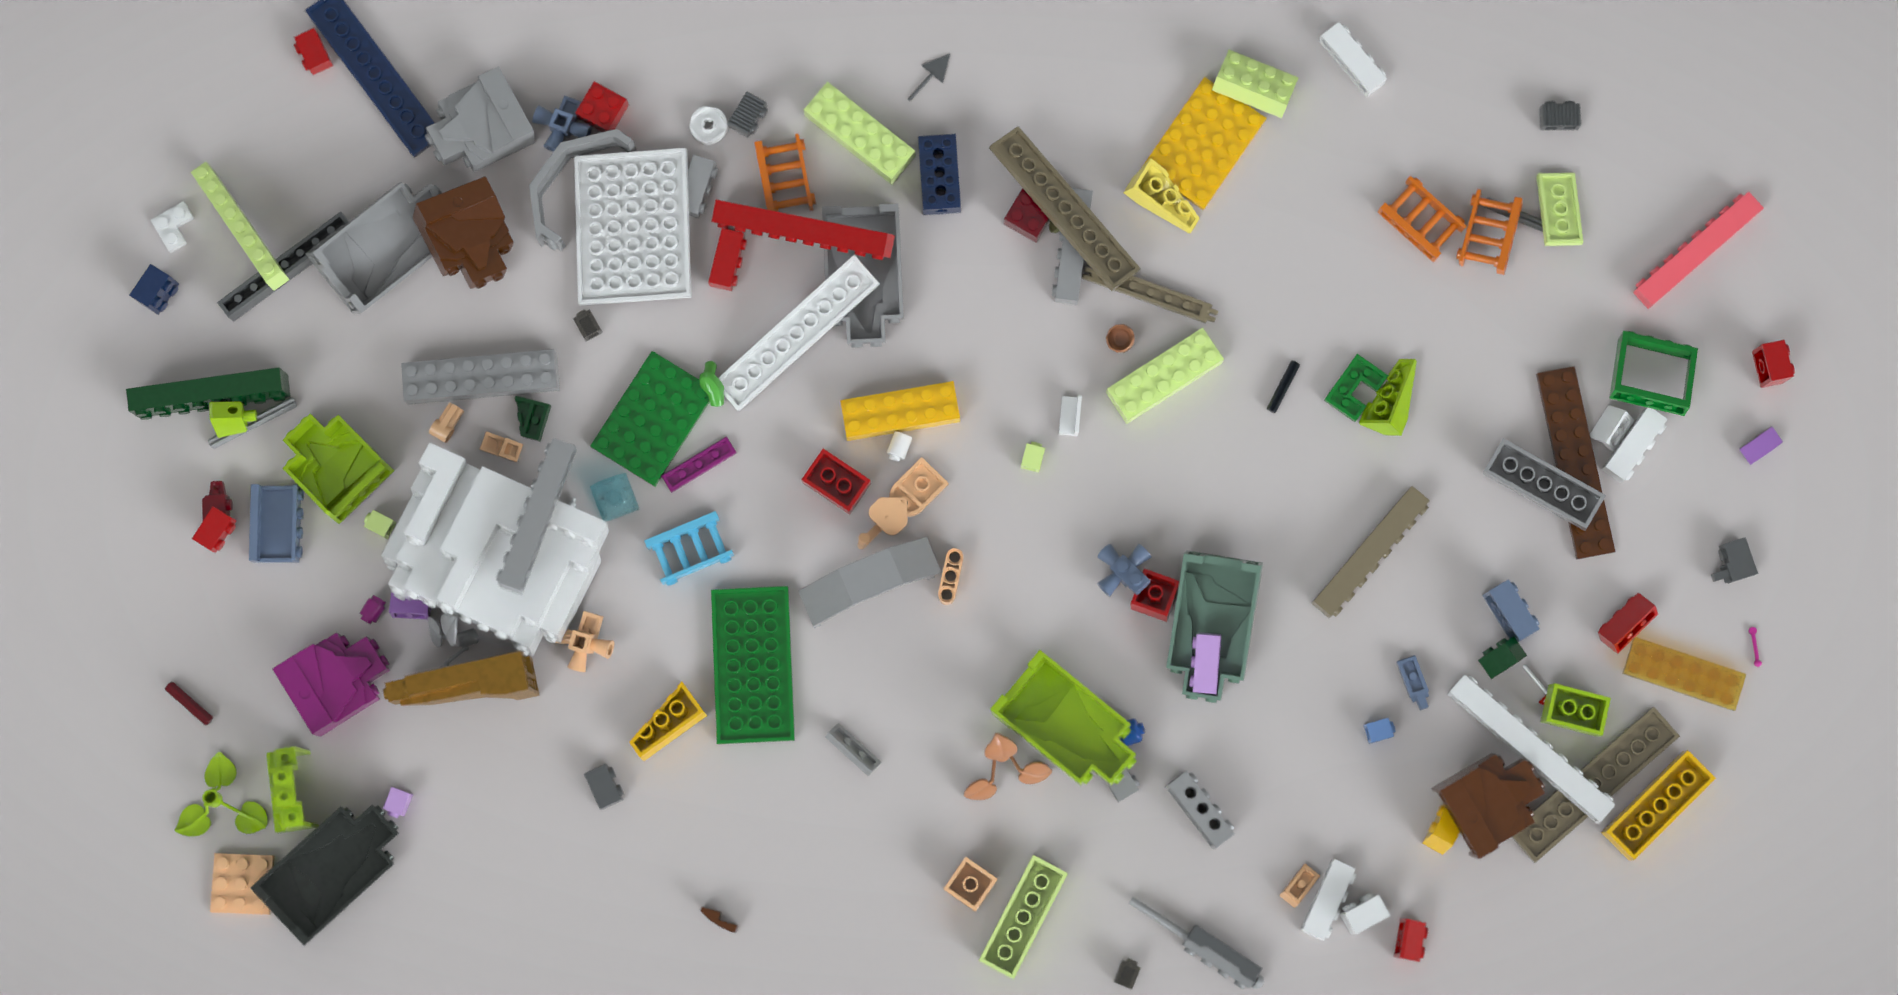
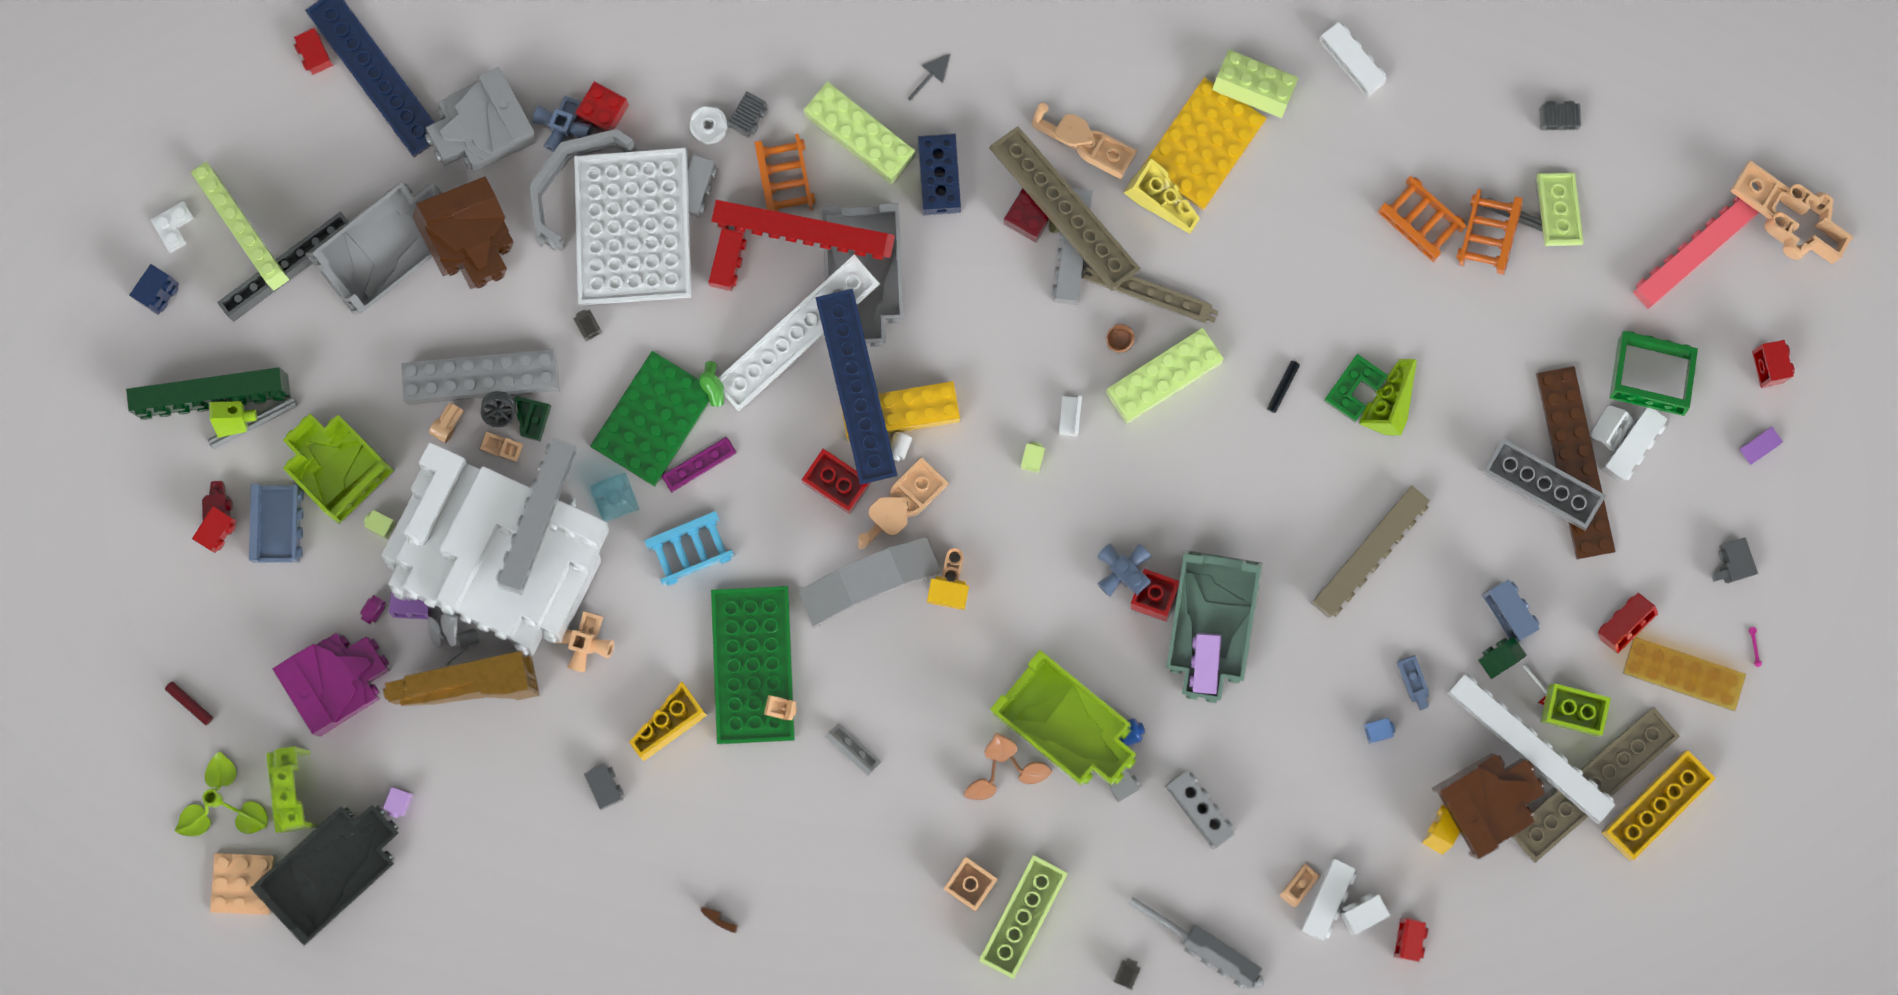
(497, 410): none -> dark grey wheel
(780, 708): none -> light nougat bracket
(856, 386): none -> dark blue plate
(948, 593): none -> yellow brick
(1091, 145): none -> light nougat plate
(1797, 199): none -> light nougat piece

